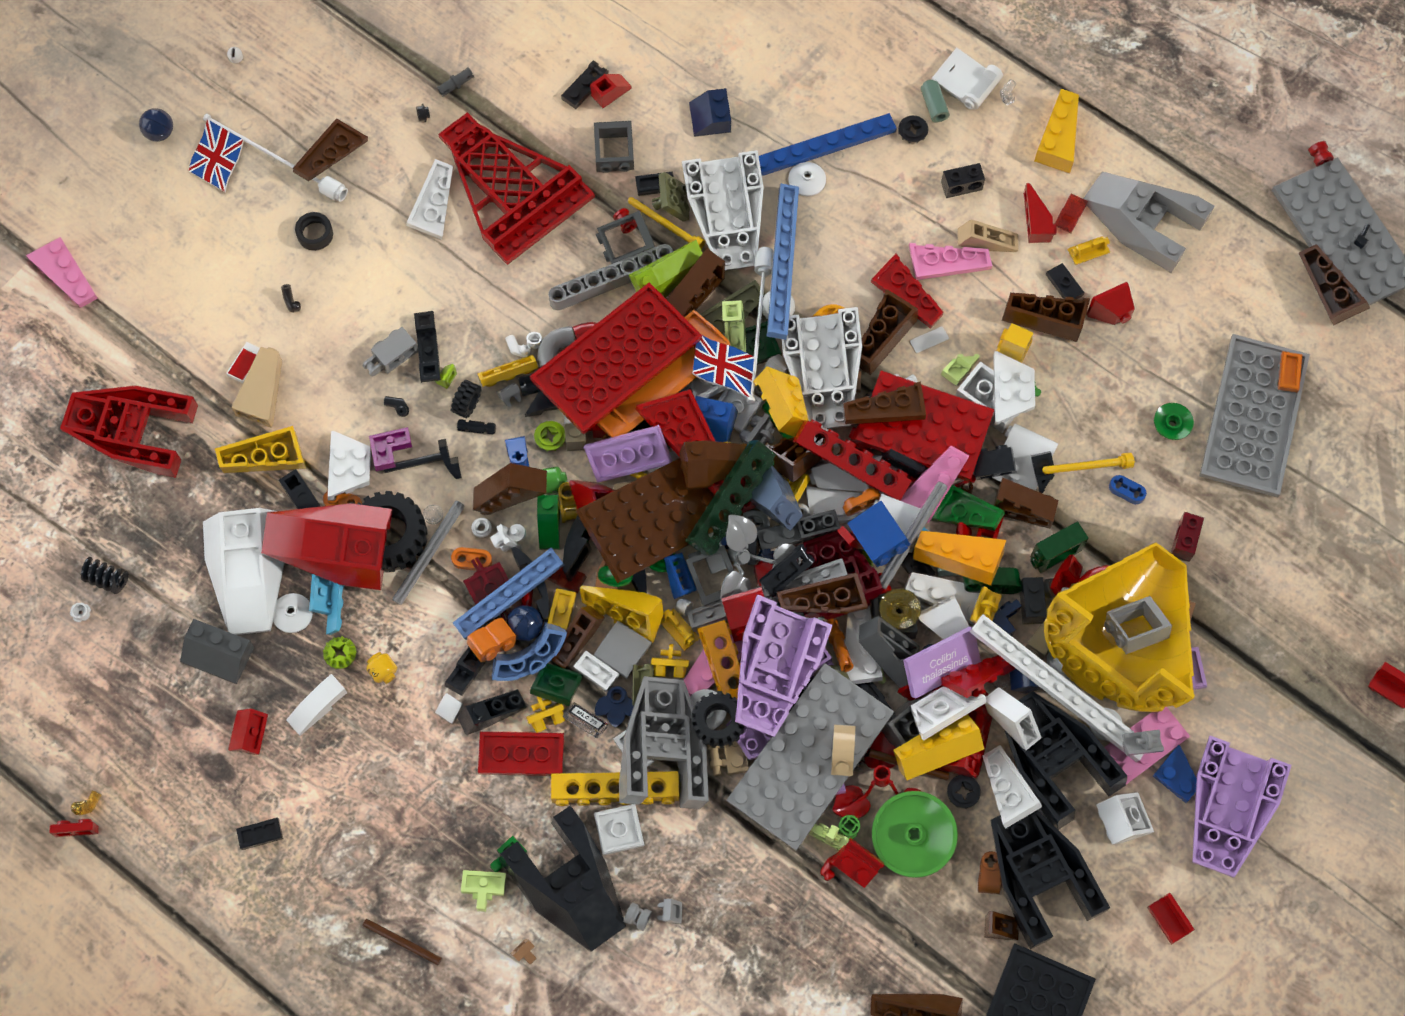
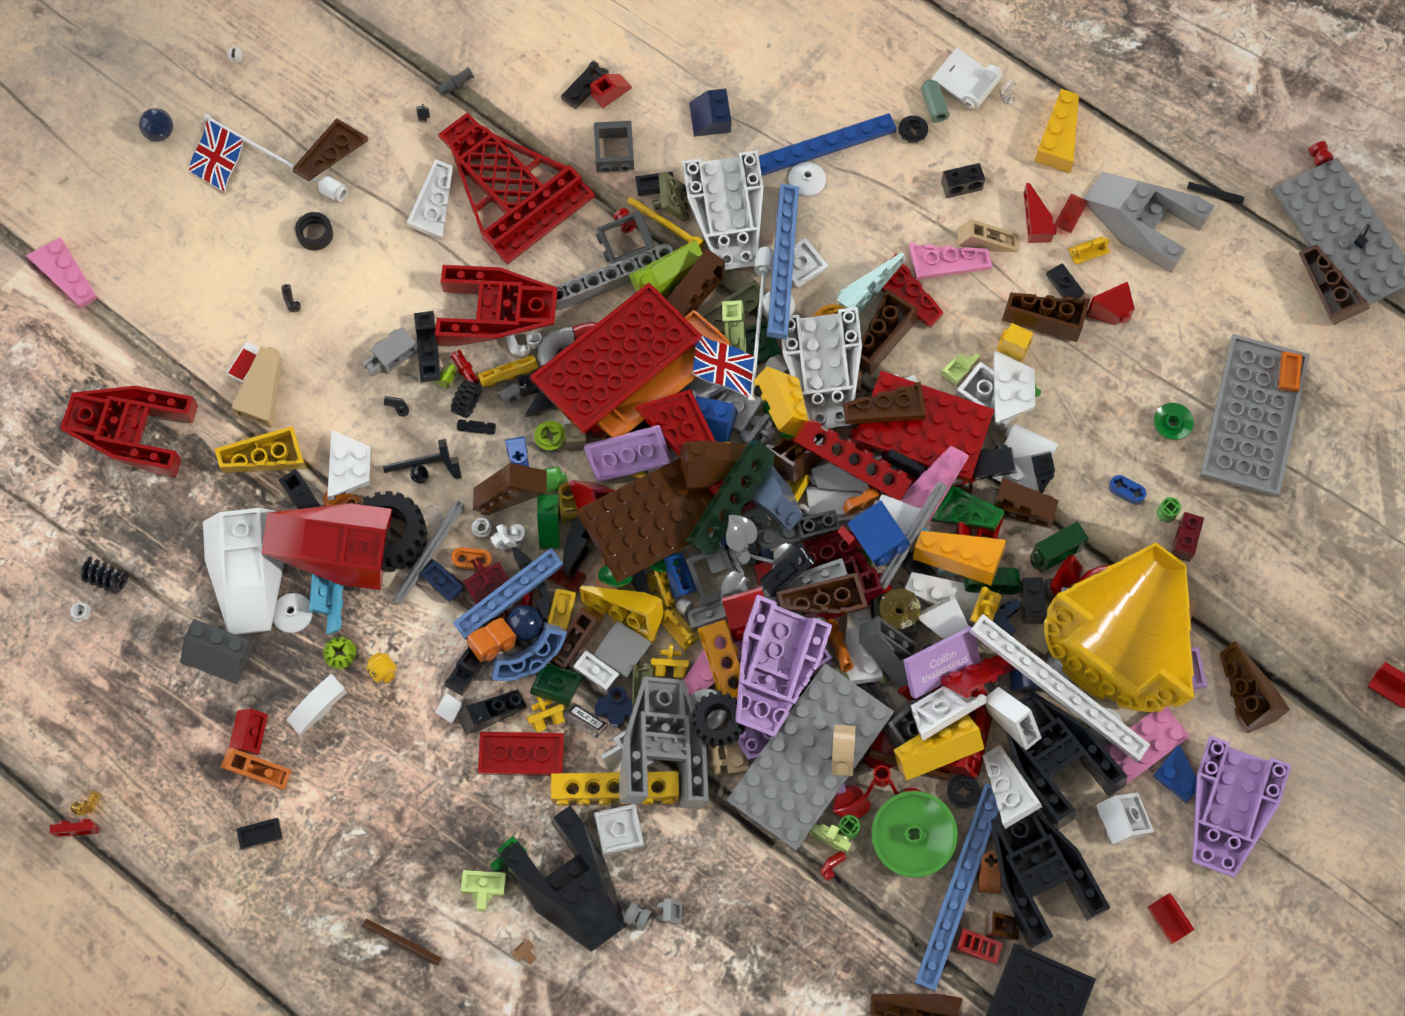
(255, 768): none -> orange slope
(384, 445): magenta plate -> none
(419, 474): none -> black plate
(442, 581): none -> dark blue plate
(464, 367): none -> red pin
(505, 304): none -> red wedge
(612, 759): none -> white slope
(659, 582): none -> yellow hinge
(806, 263): none -> white plate
(857, 862): red plate -> none
(866, 288): none -> light aqua wedge
(929, 339): white sticker -> none
(958, 891): none -> medium blue plate
(982, 939): none -> red slope
(1124, 461): yellow piece -> none
(1142, 742): light grey hips -> none
(1152, 613): light grey window -> none
(1164, 511): none -> bright green wheel
(1215, 192): none -> black bar
(1254, 695): none -> reddish brown wedge

